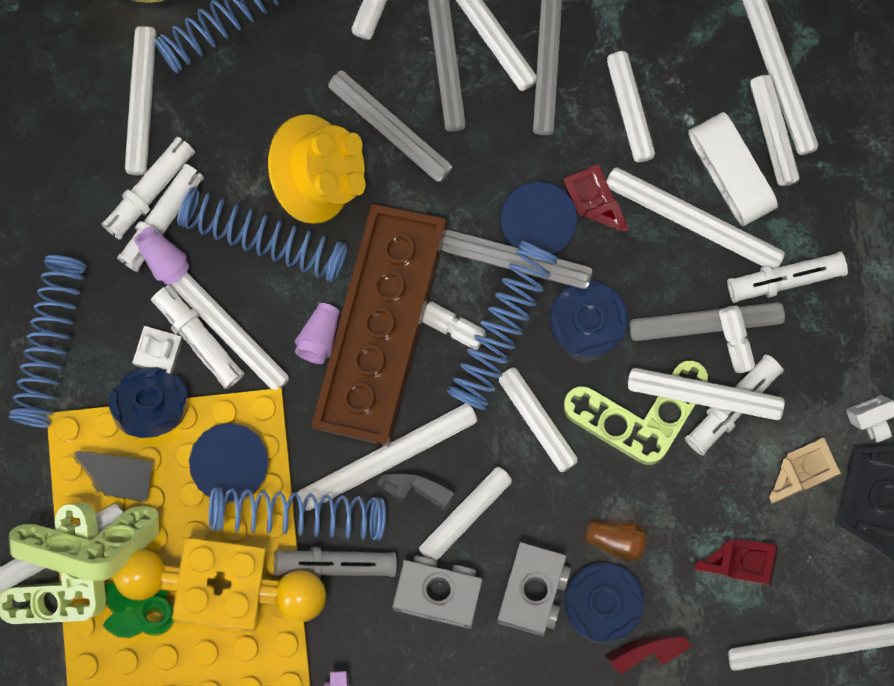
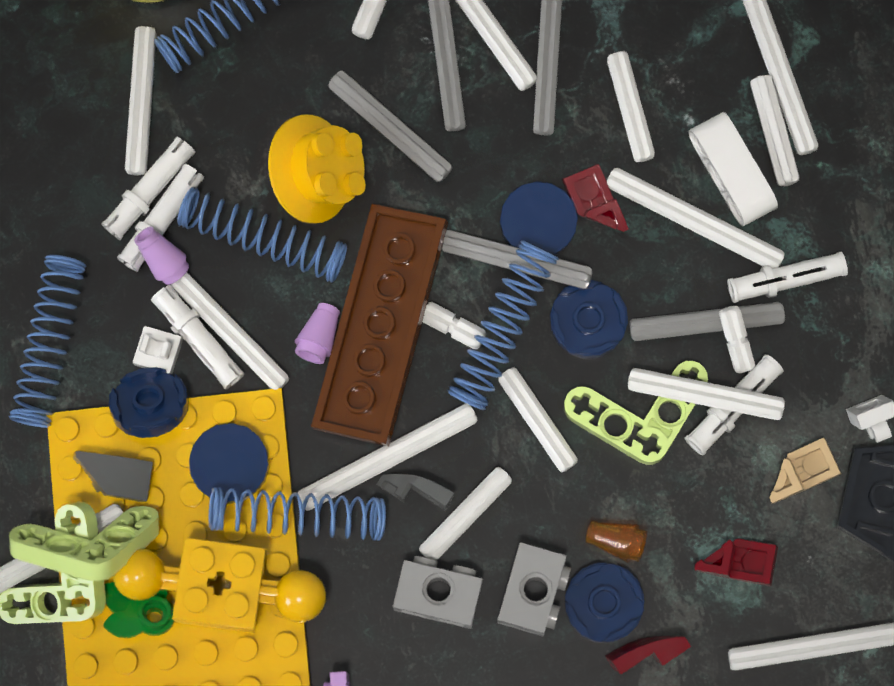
(381, 563): light grey pin -> none

